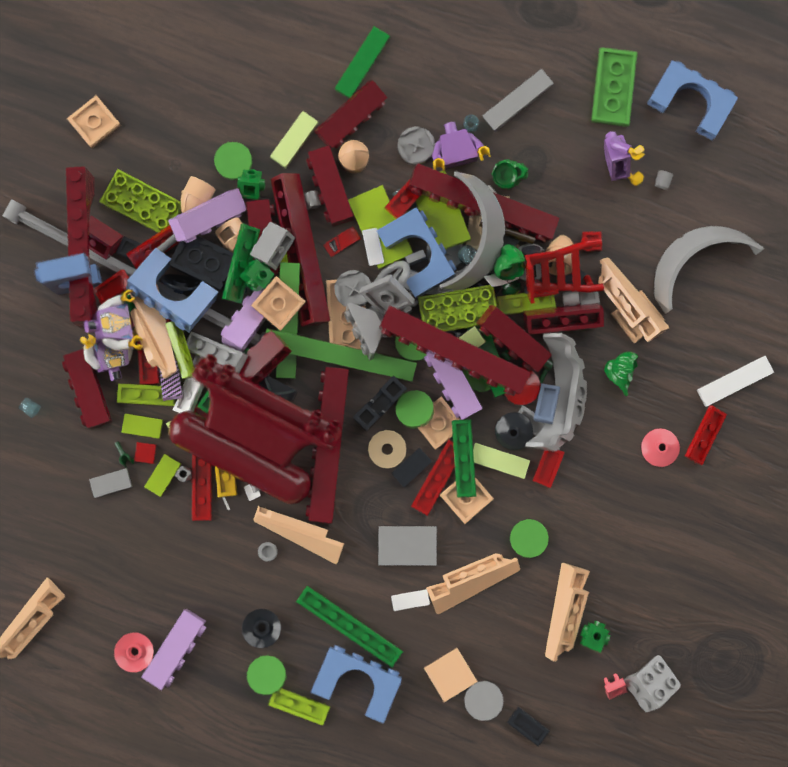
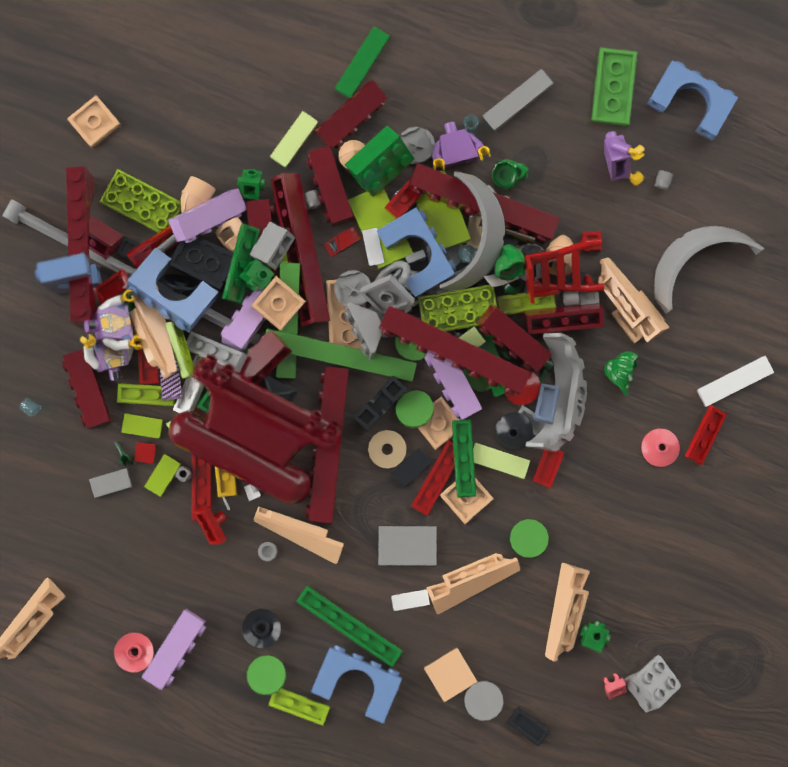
(211, 524): none -> red tile
(232, 160): bright green tile -> none
(380, 161): none -> green brick

